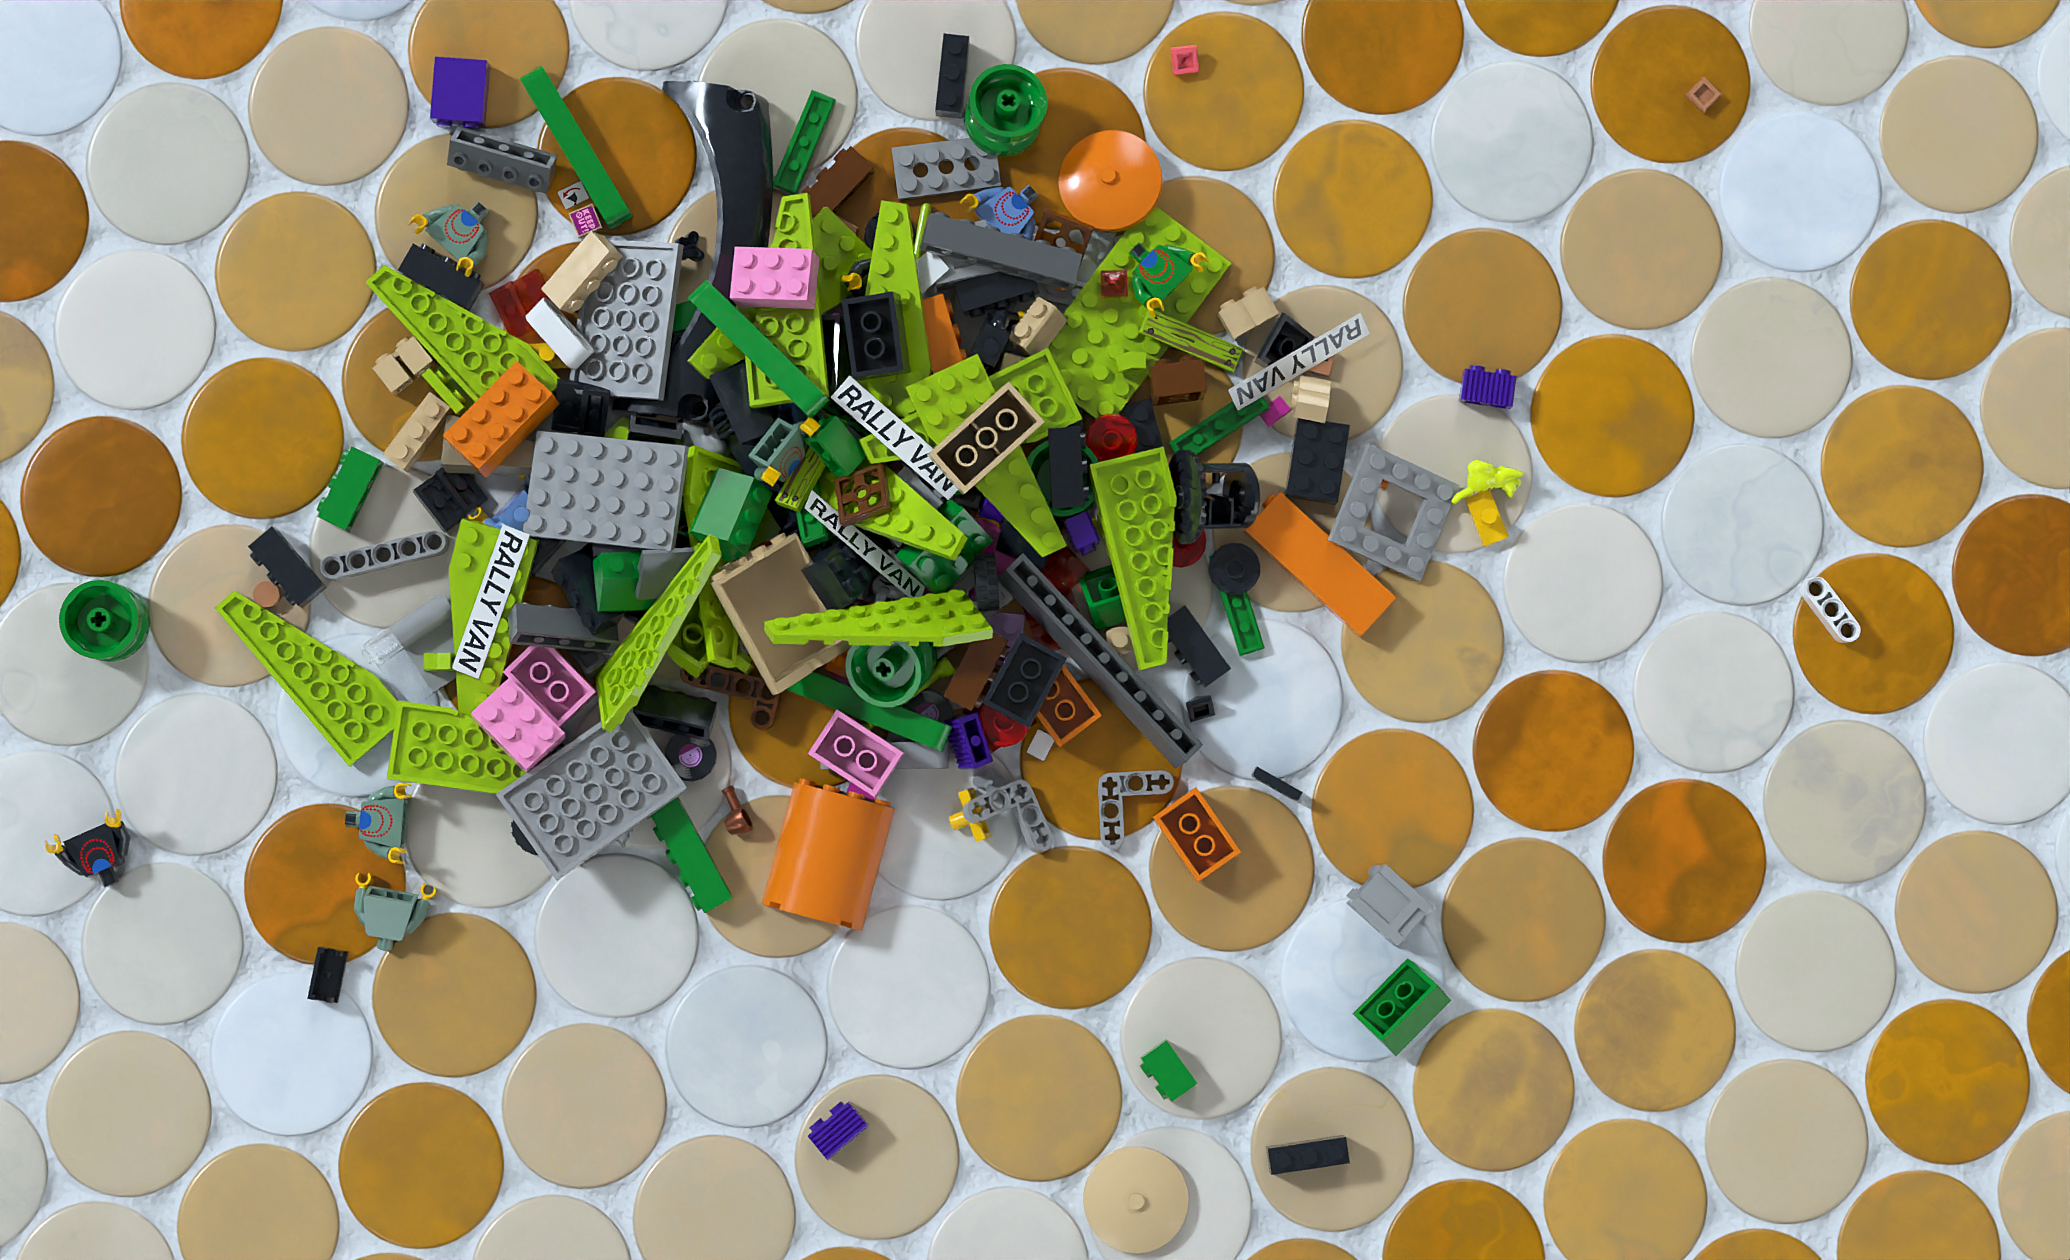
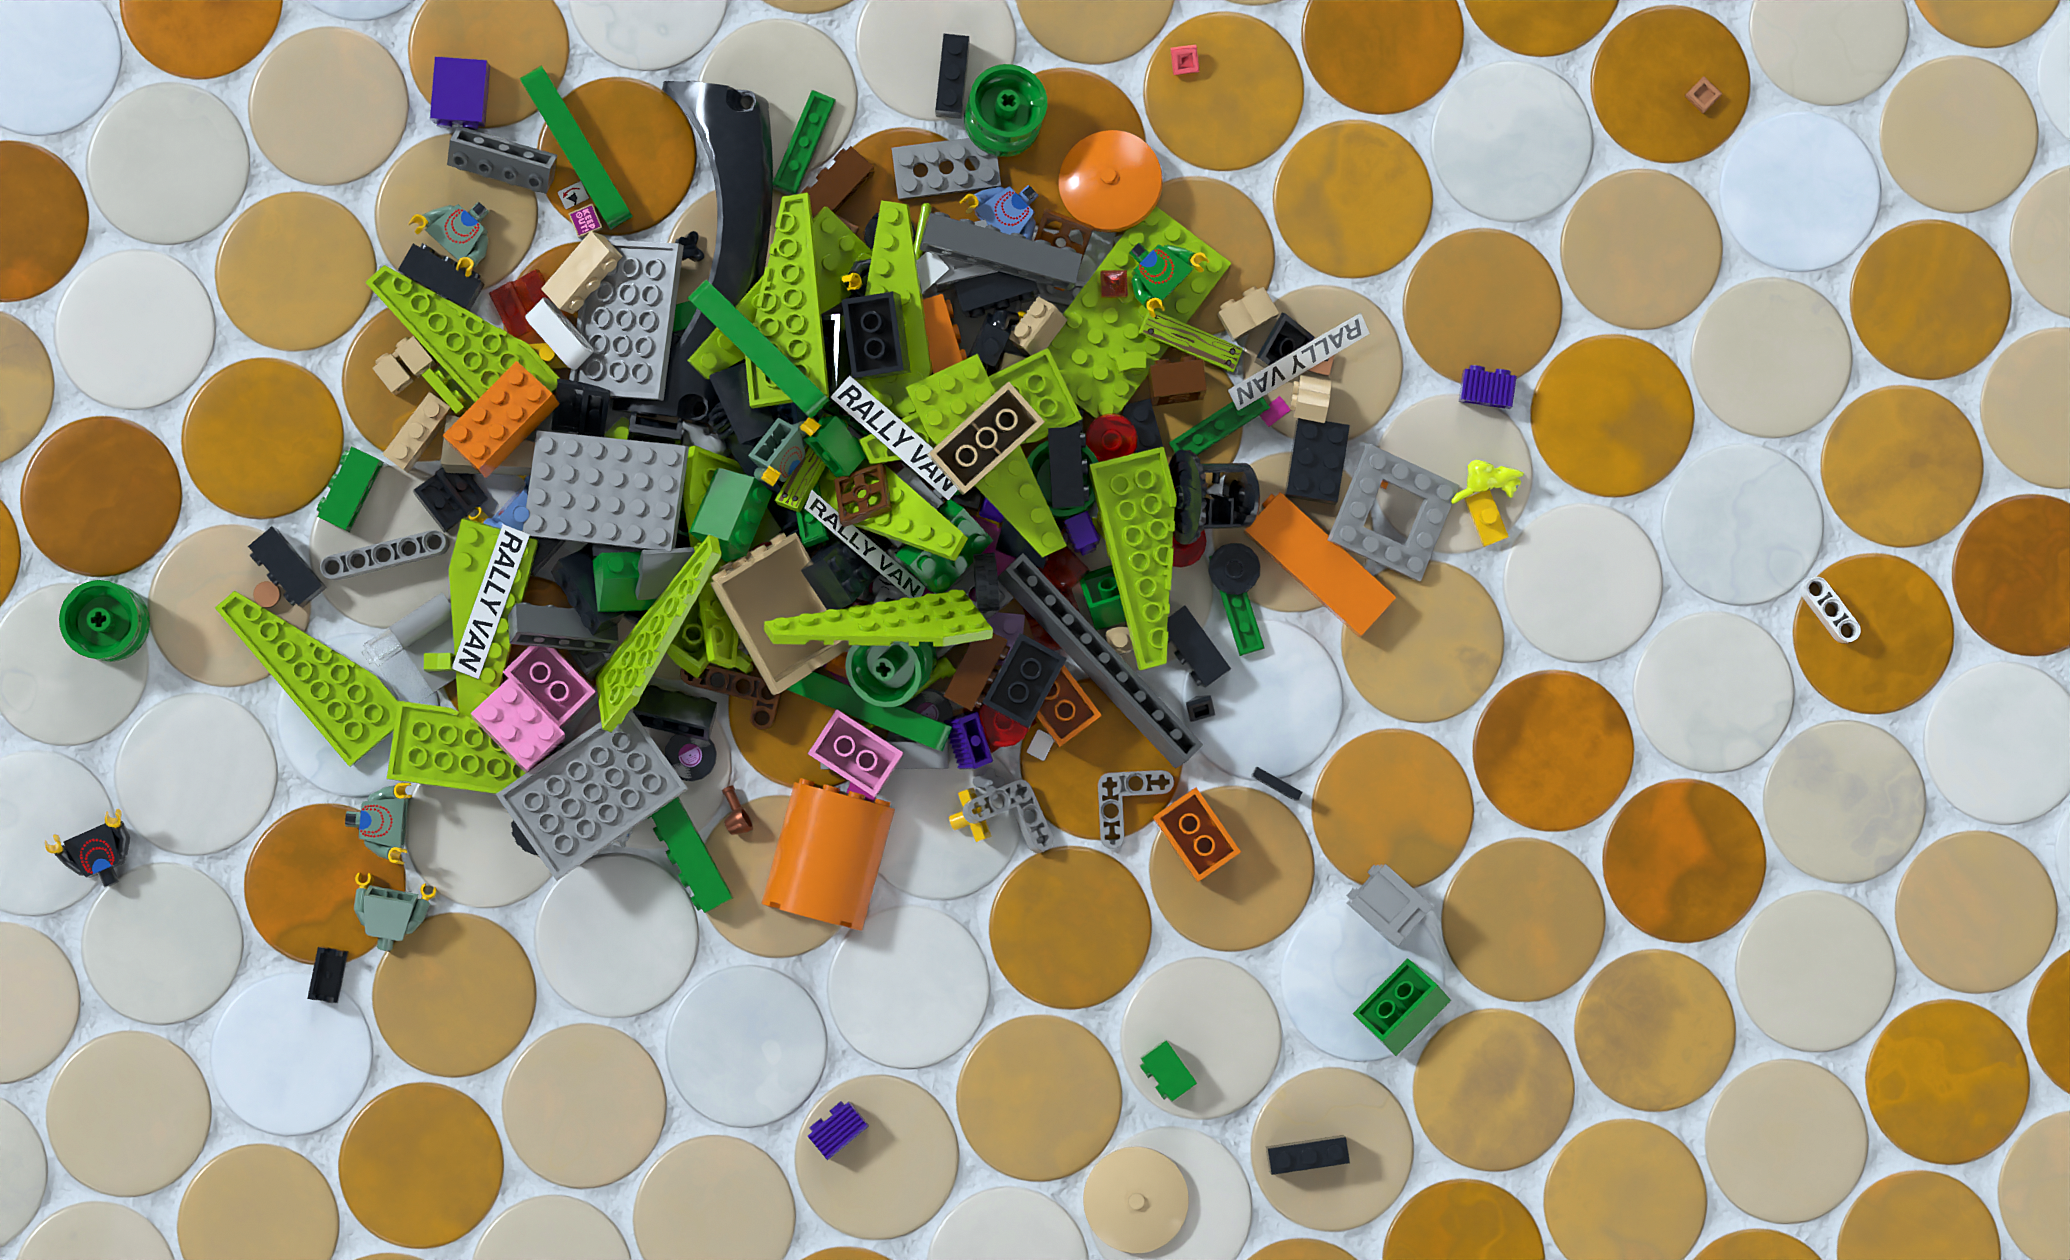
(774, 277): bright pink brick -> none

